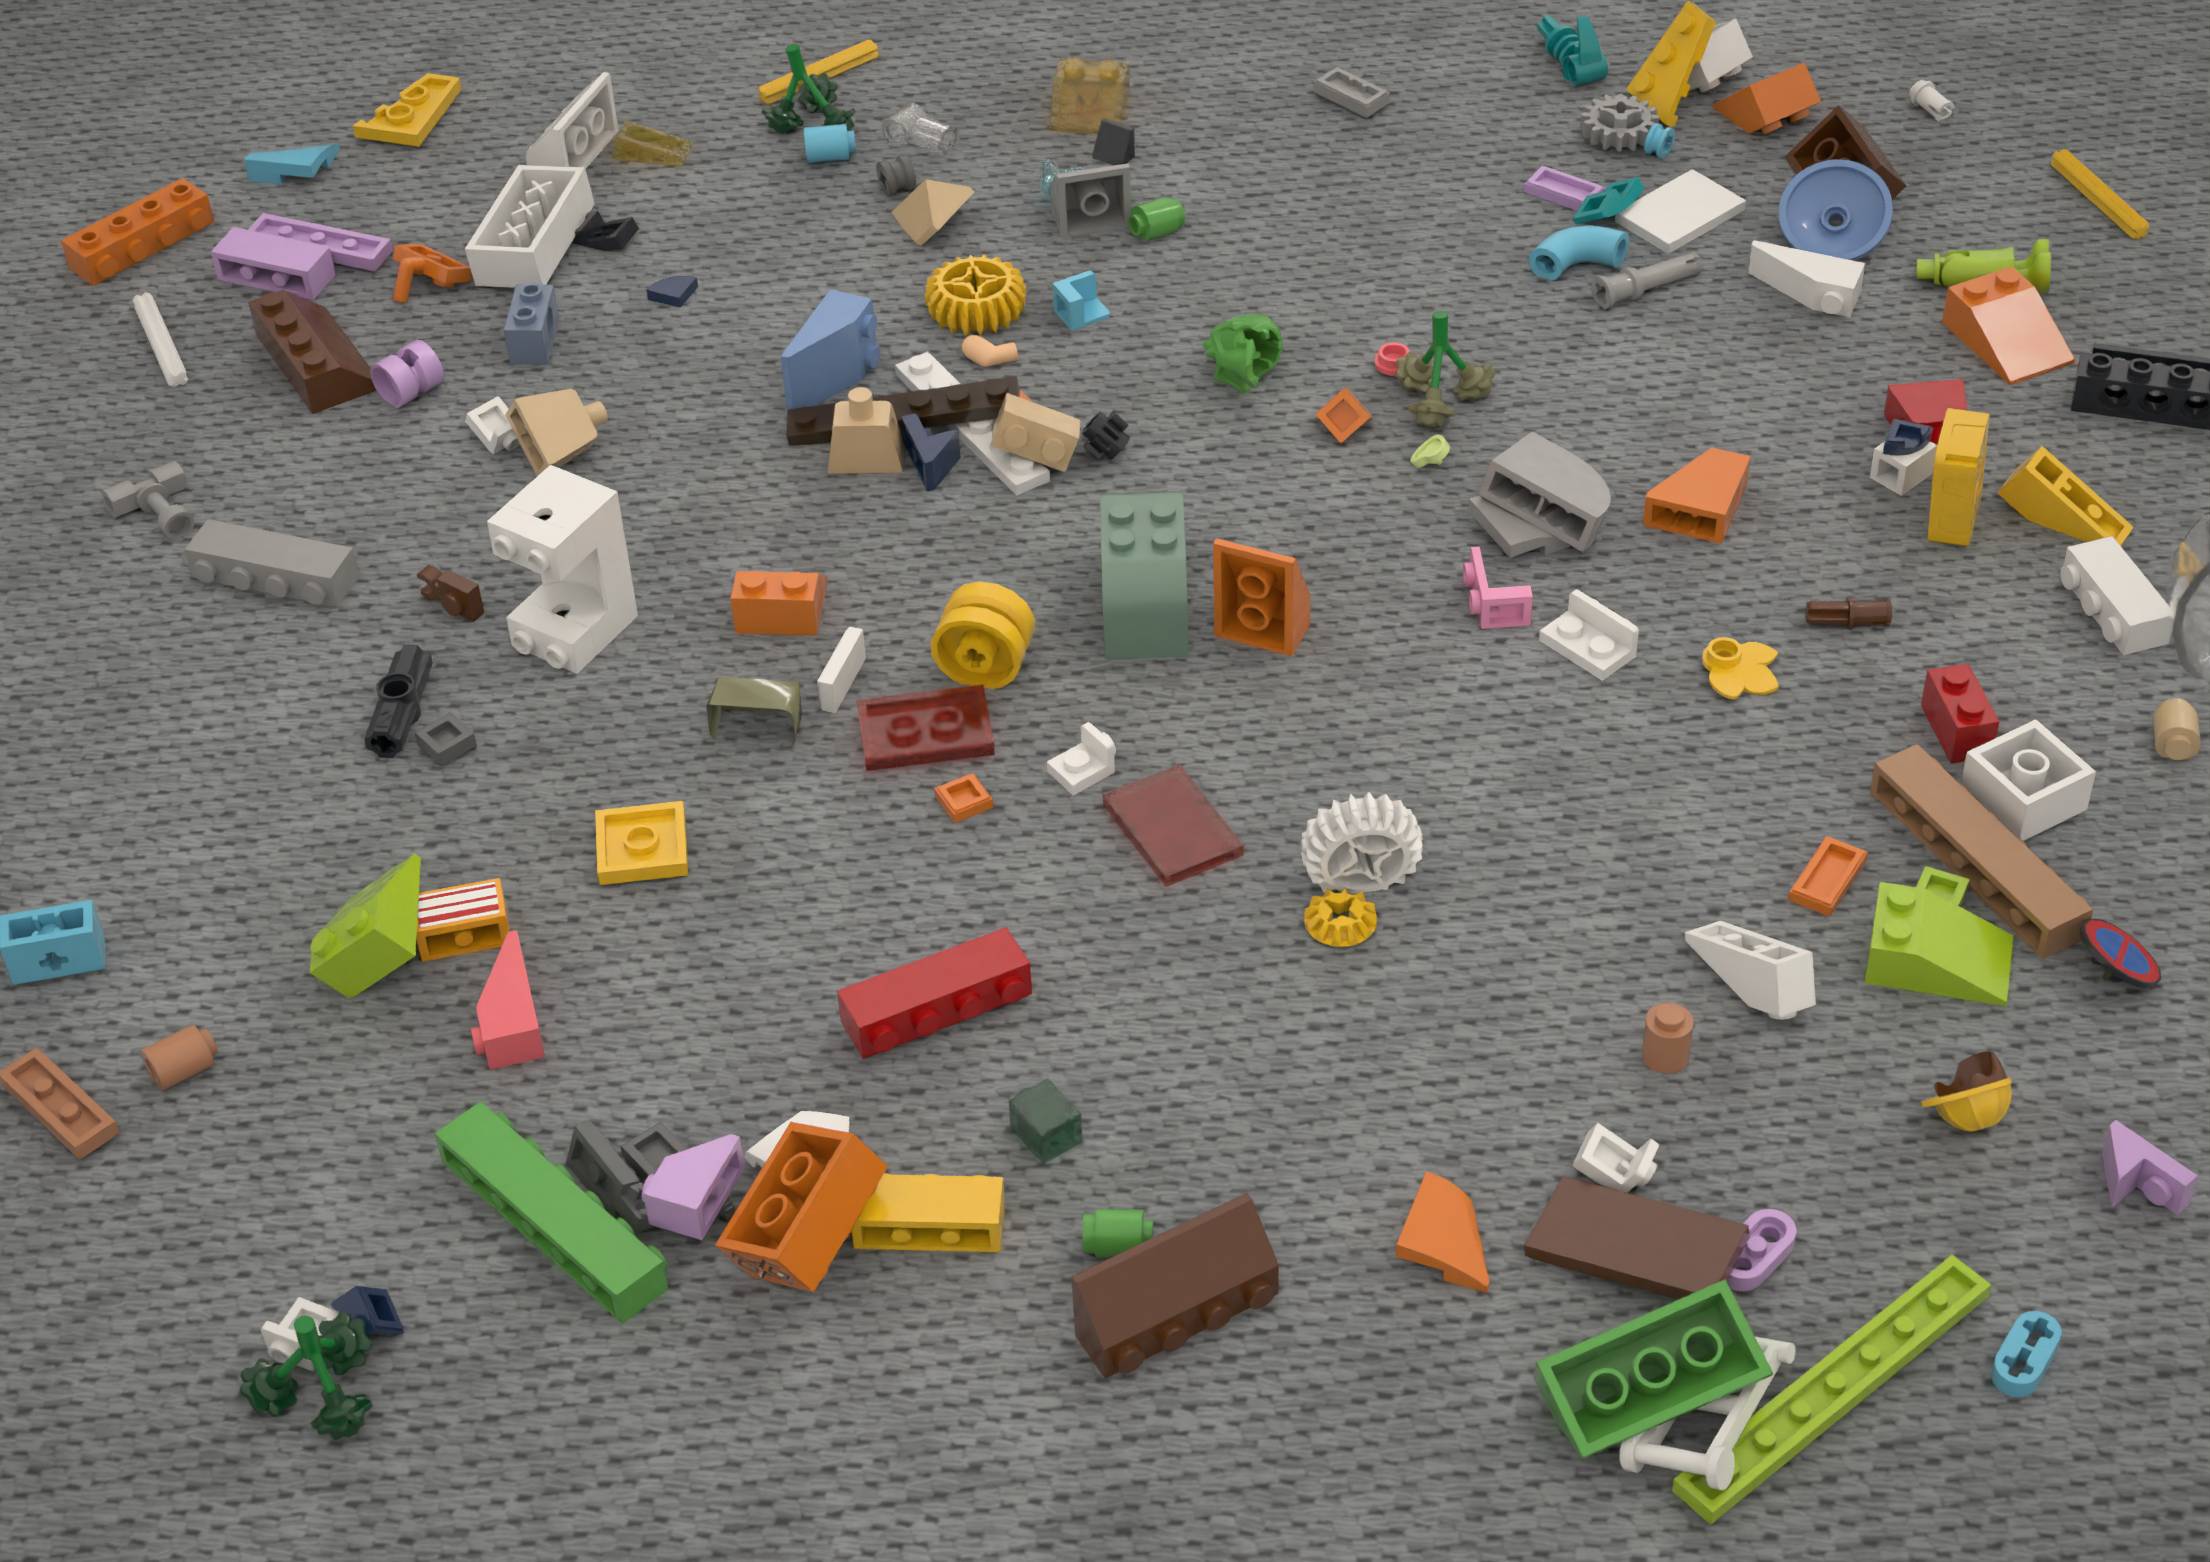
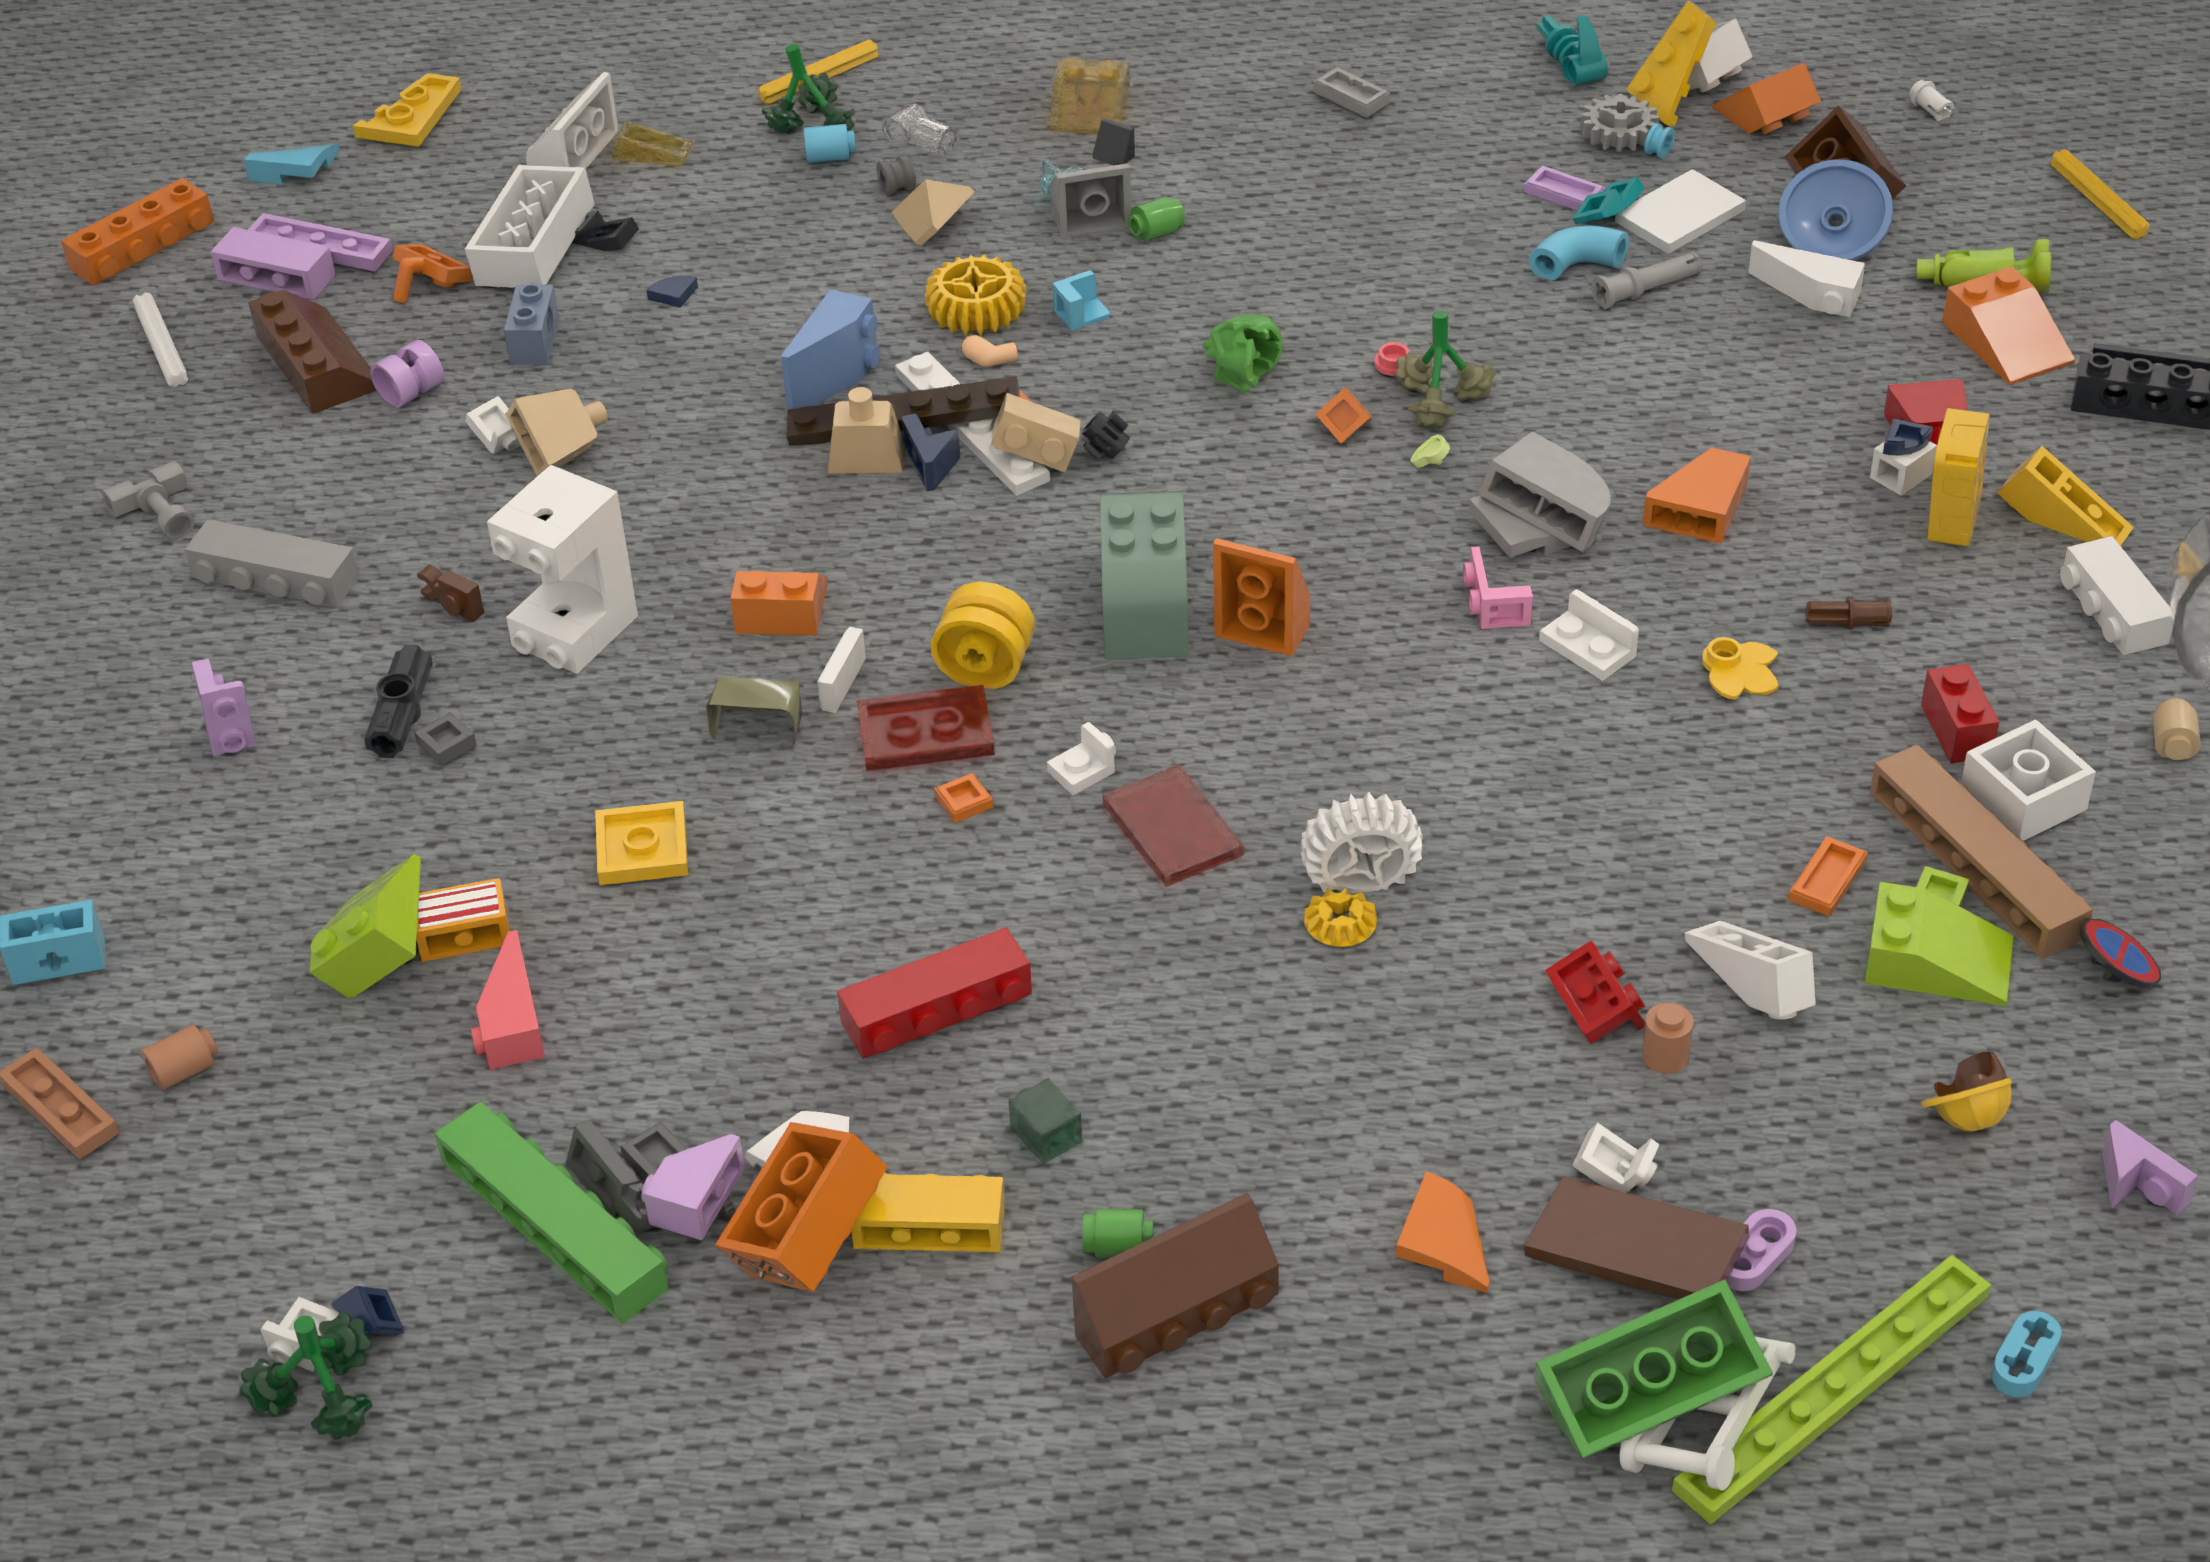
(223, 710): none -> lavender bracket
(1594, 993): none -> red bracket

